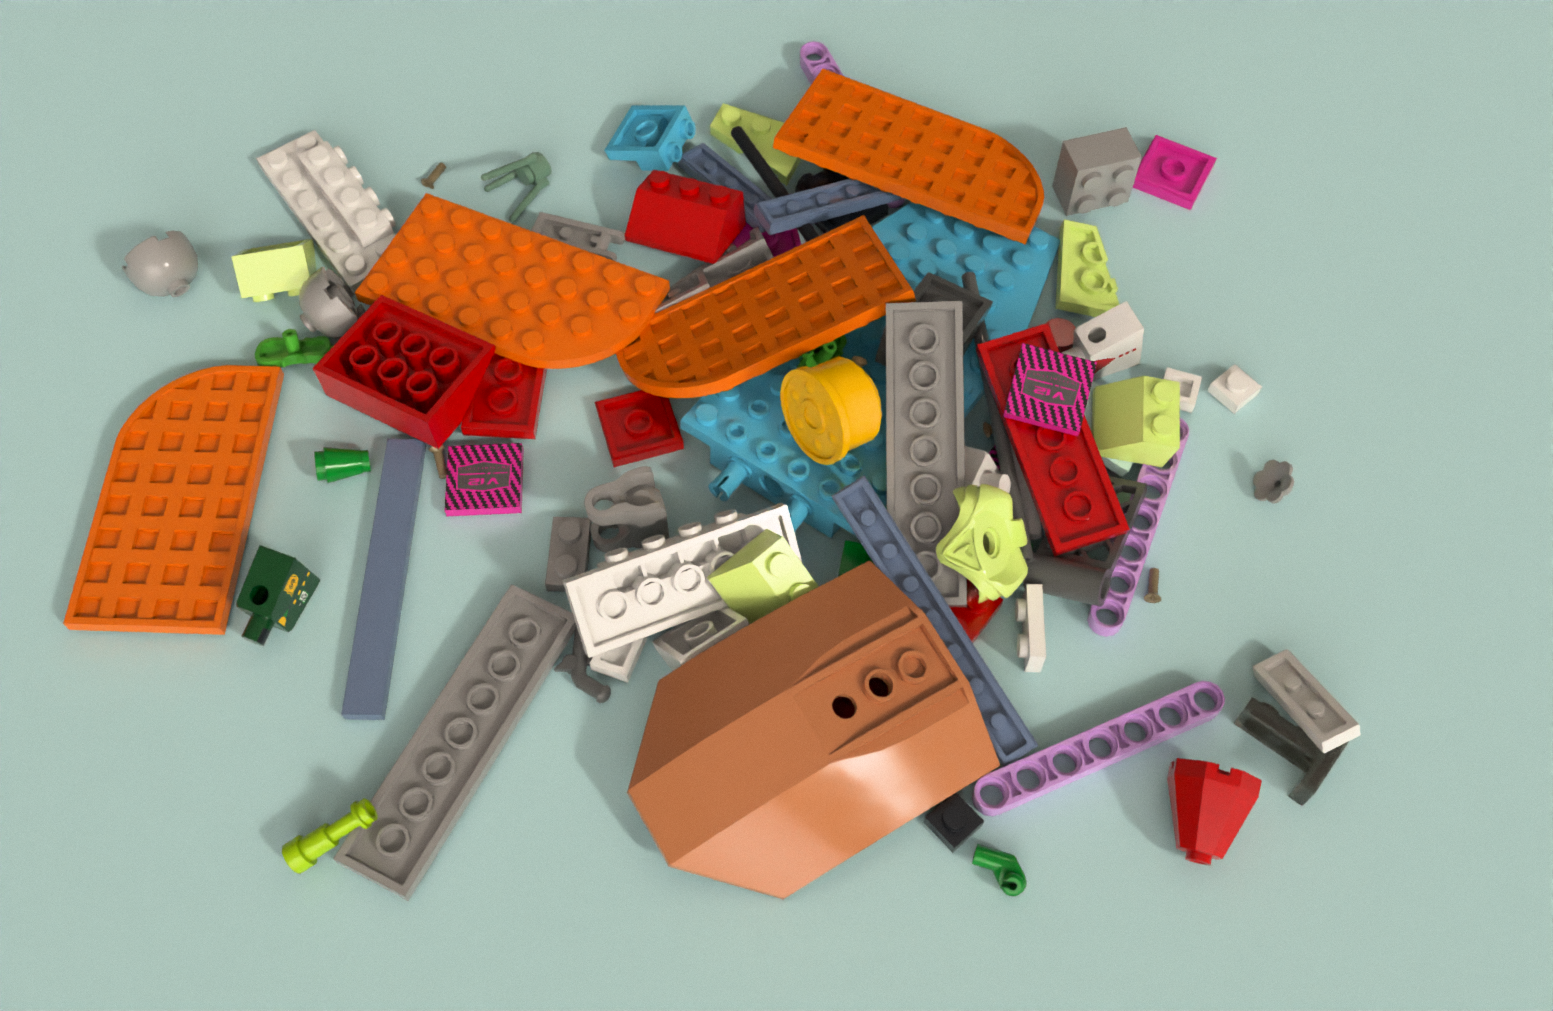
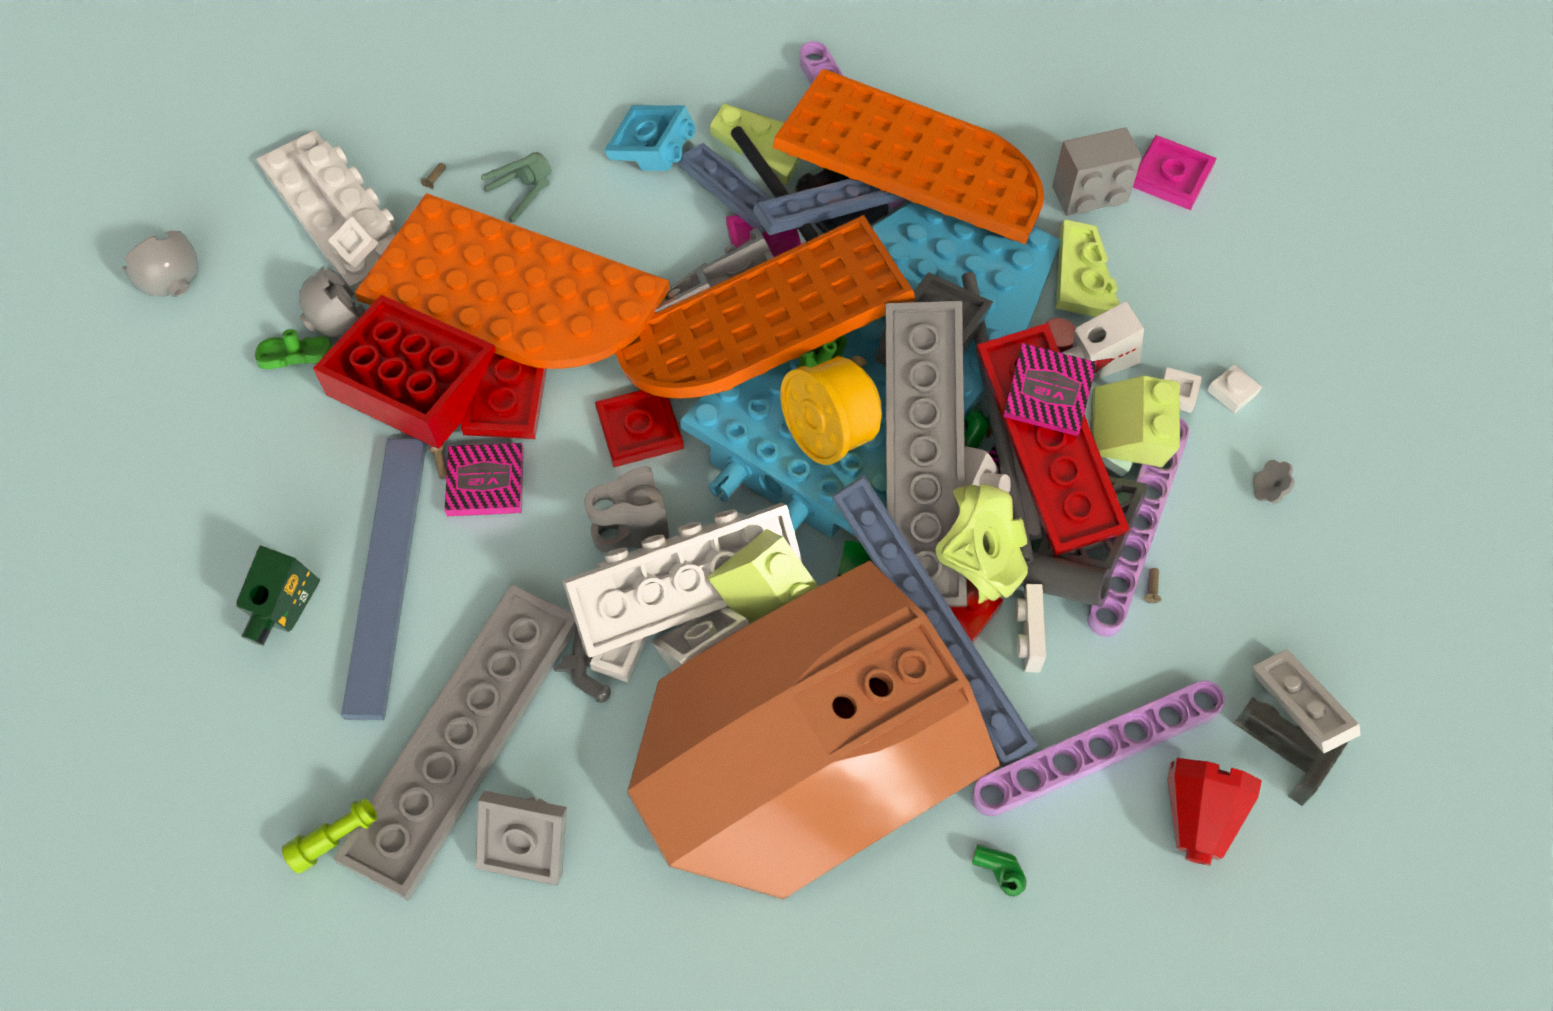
(178, 506): orange plate -> none
(274, 269): yellowish green slope -> none
(340, 463): green cone -> none
(353, 241): none -> white plate
(520, 837): none -> light grey tile
(567, 550): light grey plate -> none
(579, 234): light grey hinge -> none
(685, 216): red slope -> none
(953, 822): black plate -> none
(977, 428): none -> green arm

